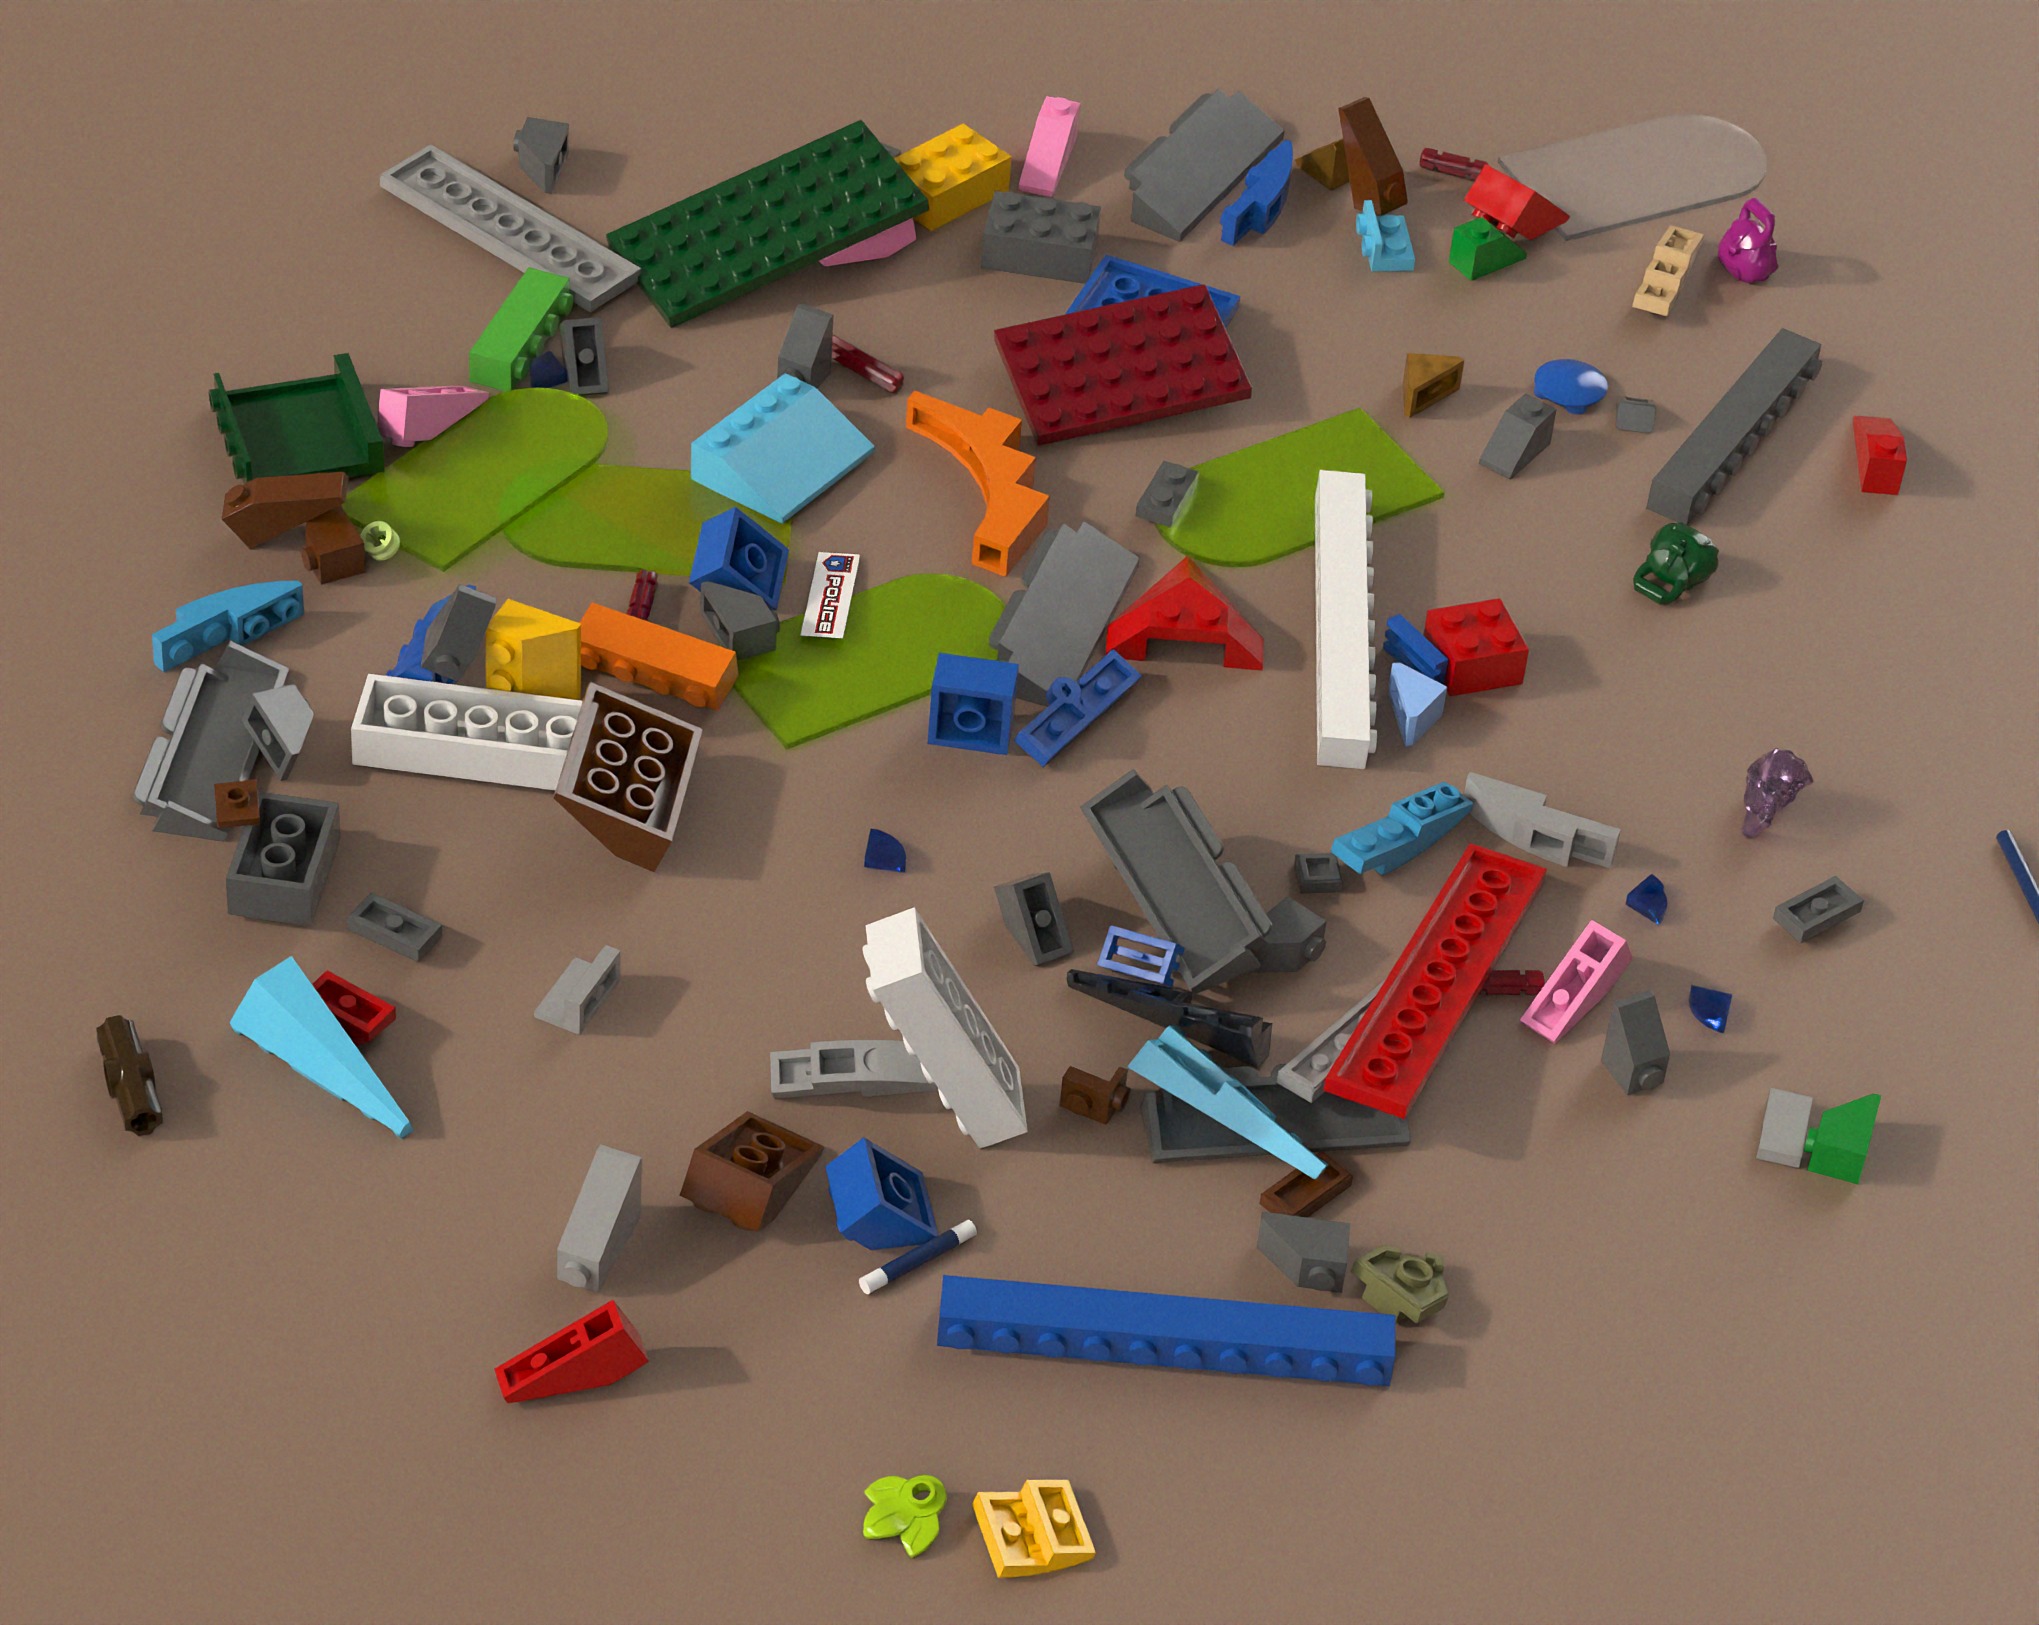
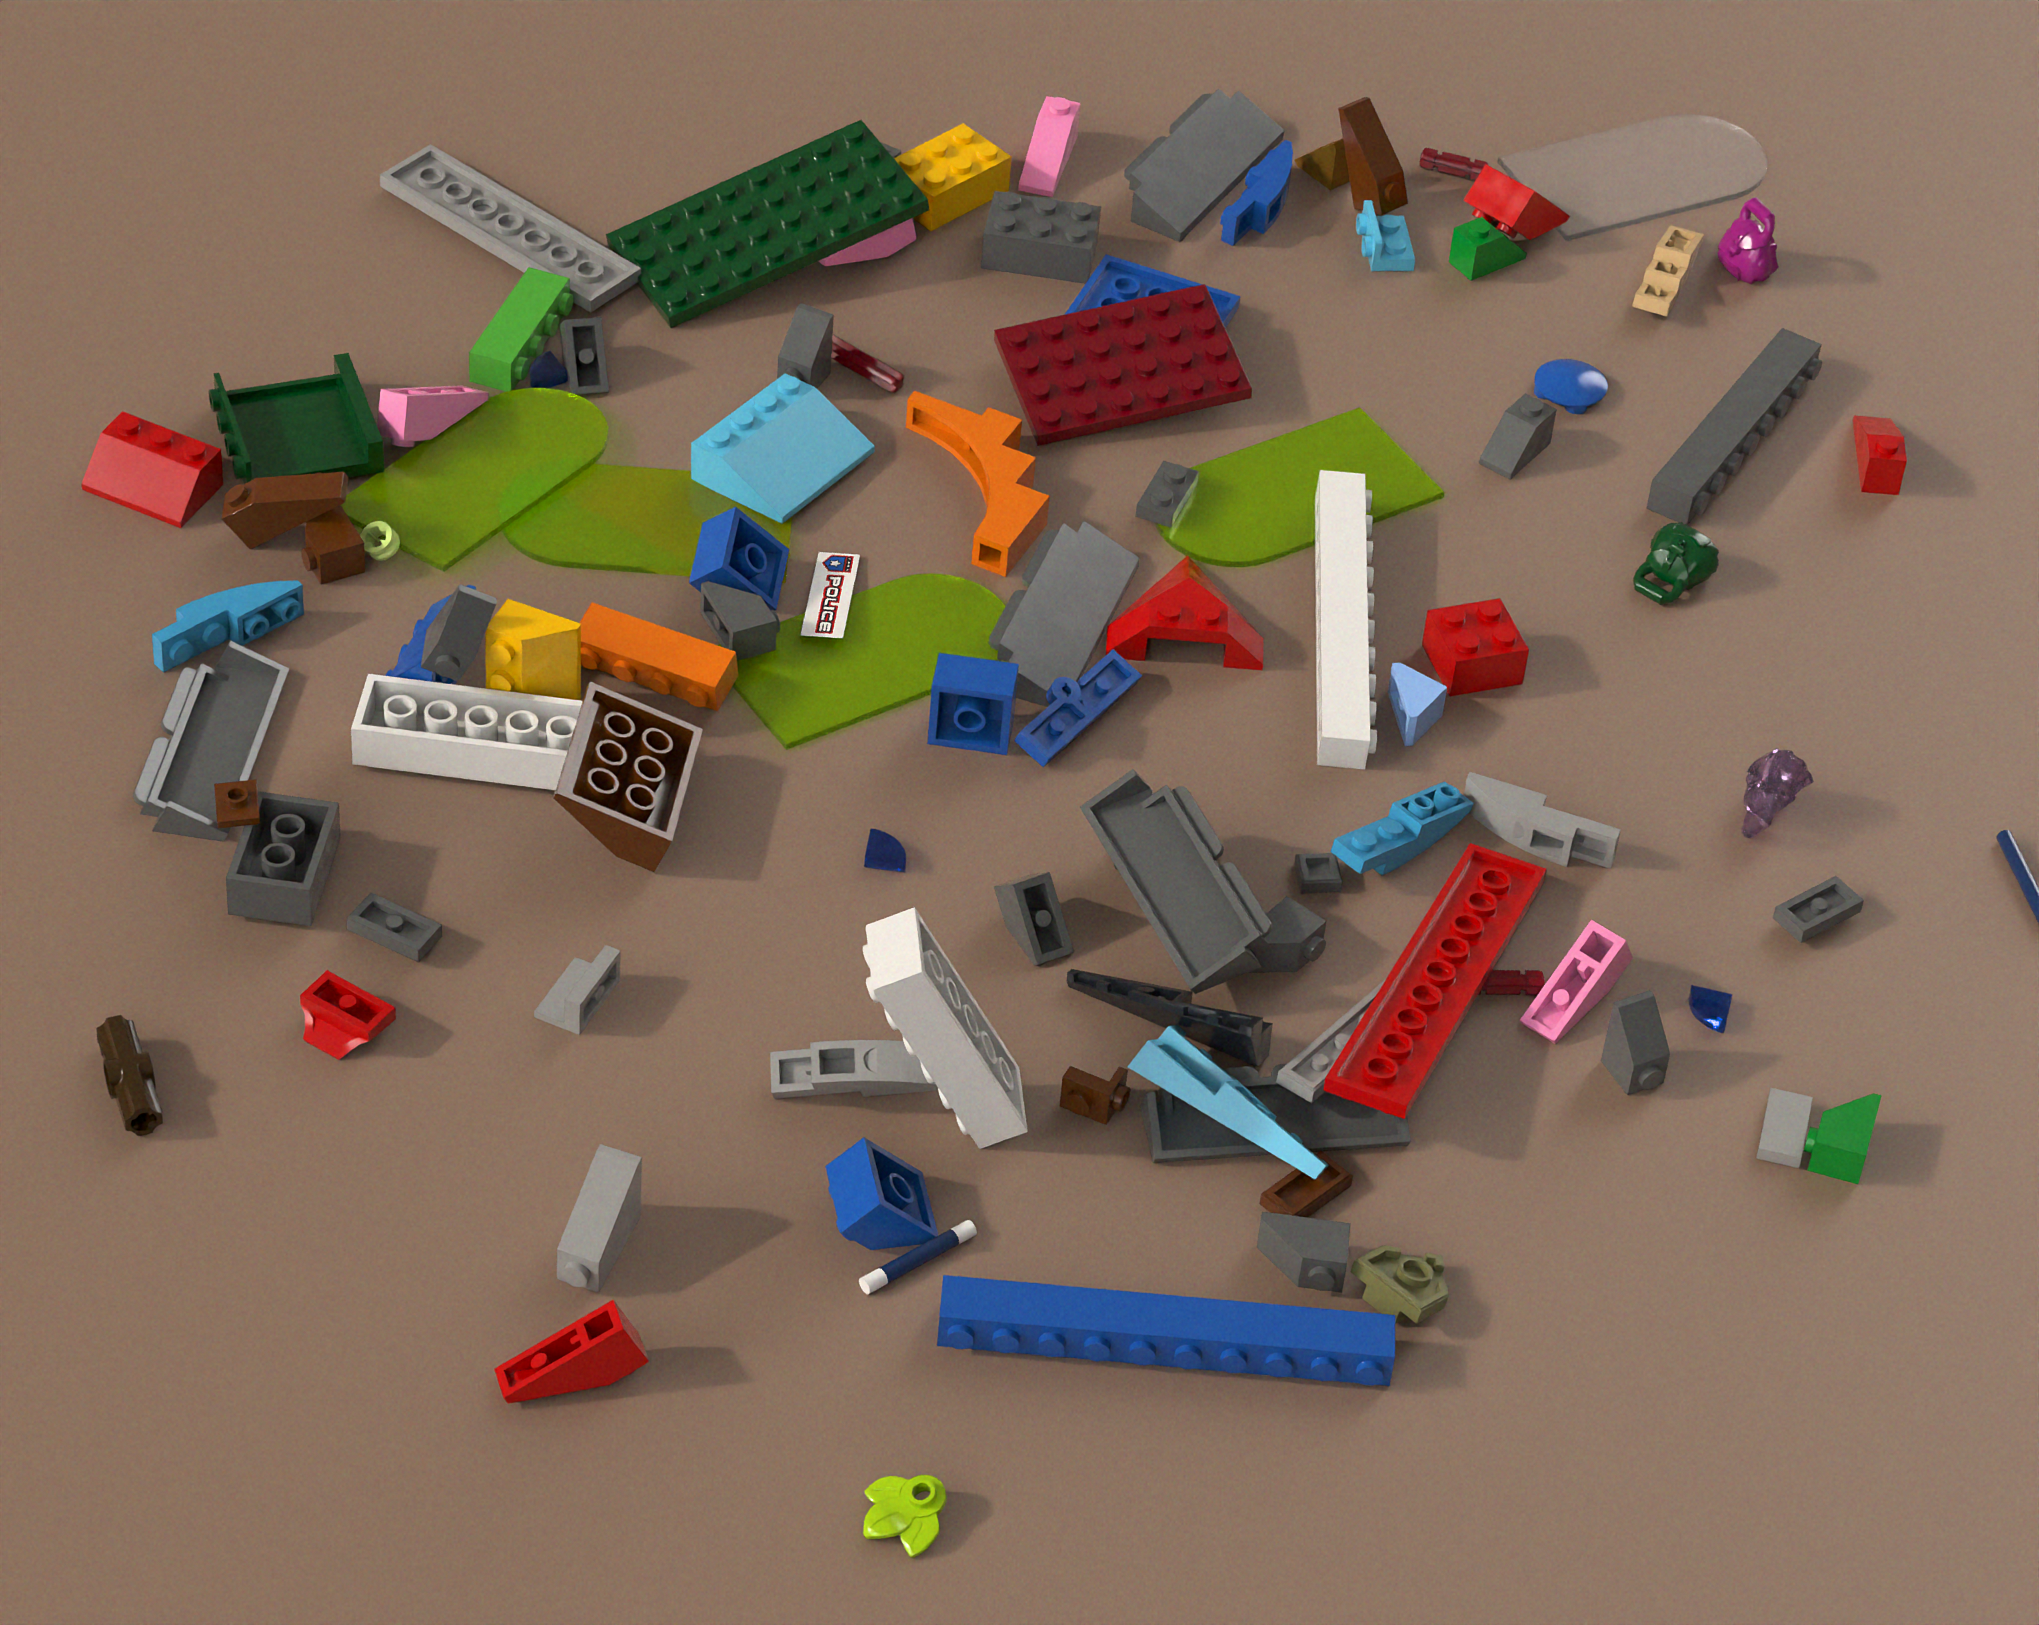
(153, 469): none -> slope
(278, 725): slope -> none
(296, 1025): medium azure wedge -> none
(542, 150): dark grey slope -> none
(643, 594): dark red axle -> none
(749, 1171): reddish brown slope -> none
(1033, 1528): yellow slope -> none
(1167, 963): tile -> none
(1414, 650): blue tile -> none
(1429, 380): pearl gold slope -> none
(1635, 414): dark grey slope -> none
(1649, 899): clear blue tile -> none

